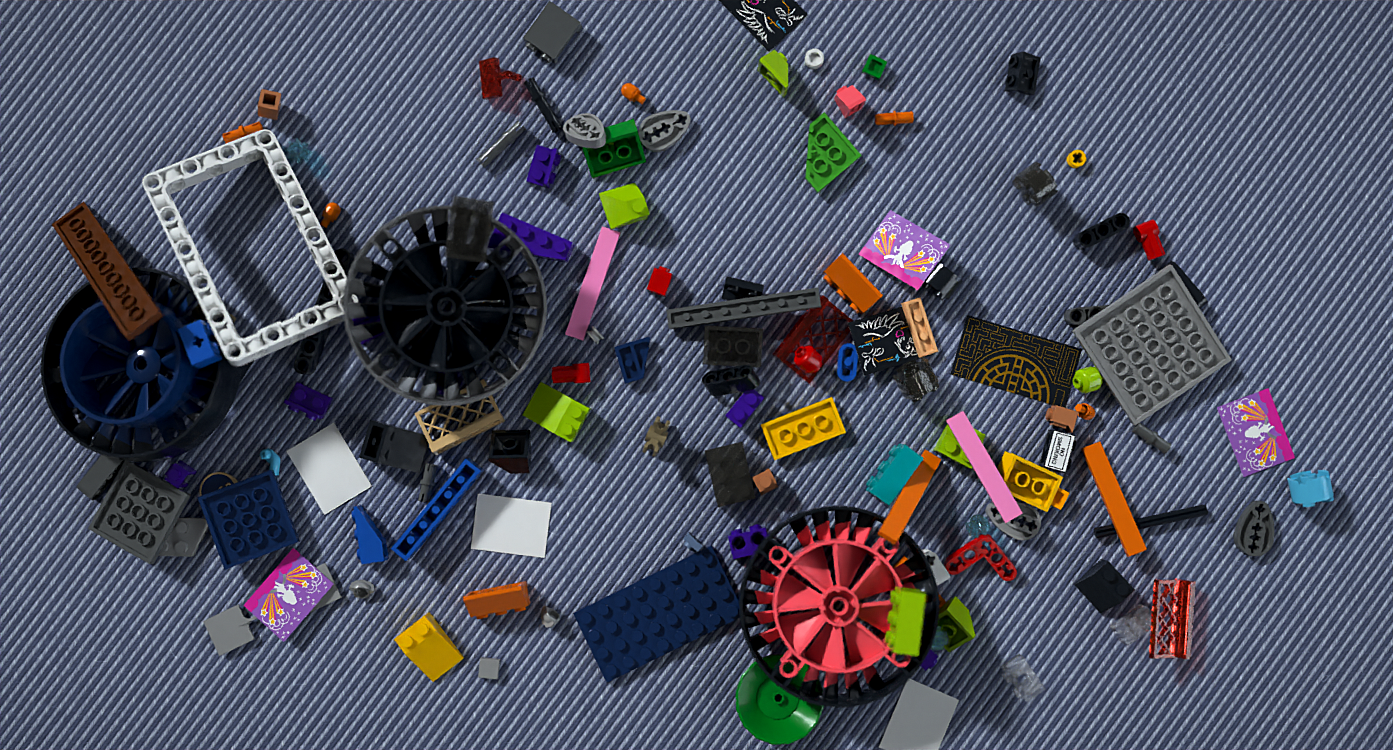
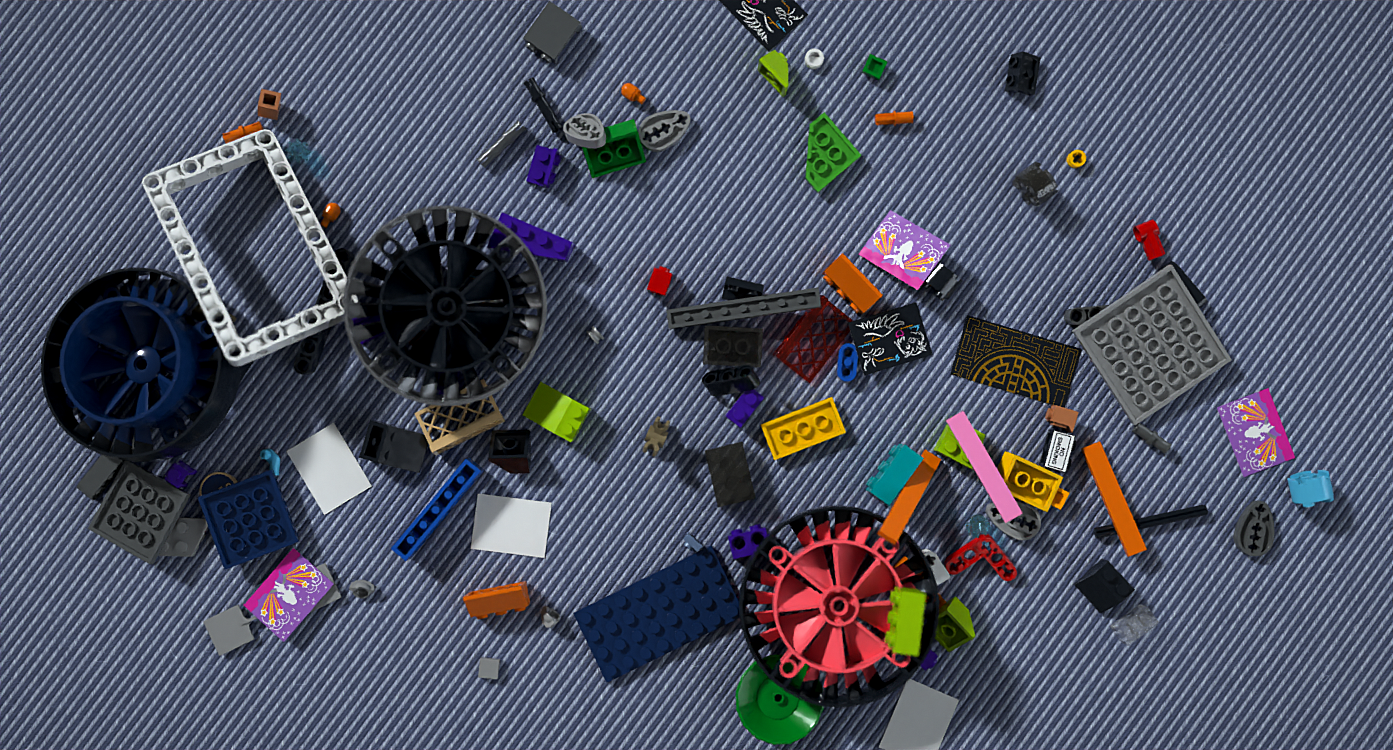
(107, 271): reddish brown plate -> none
(193, 337): blue brick -> none
(308, 401): dark purple bracket -> none
(370, 540): blue slope -> none
(427, 482): dark grey pin -> none
(429, 647): yellow slope -> none
(469, 229): clear smoke brick -> none
(492, 77): clear red plate -> none
(576, 373): red piece -> none
(592, 283): bright pink tile -> none
(624, 205): lime slope -> none
(633, 359): dark blue wing -> none
(765, 481): nougat window -> none
(808, 359): red head -> none
(849, 100): coral slope -> none
(916, 379): clear smoke brick -> none
(919, 327): light nougat tile -> none
(940, 639): clear light blue gear -> none
(1030, 687): clear brick -> none
(1085, 411): orange cylinder -> none
(1087, 380): lime head -> none
(1109, 227): black beam -> none
(1180, 619): clear red fence -> none

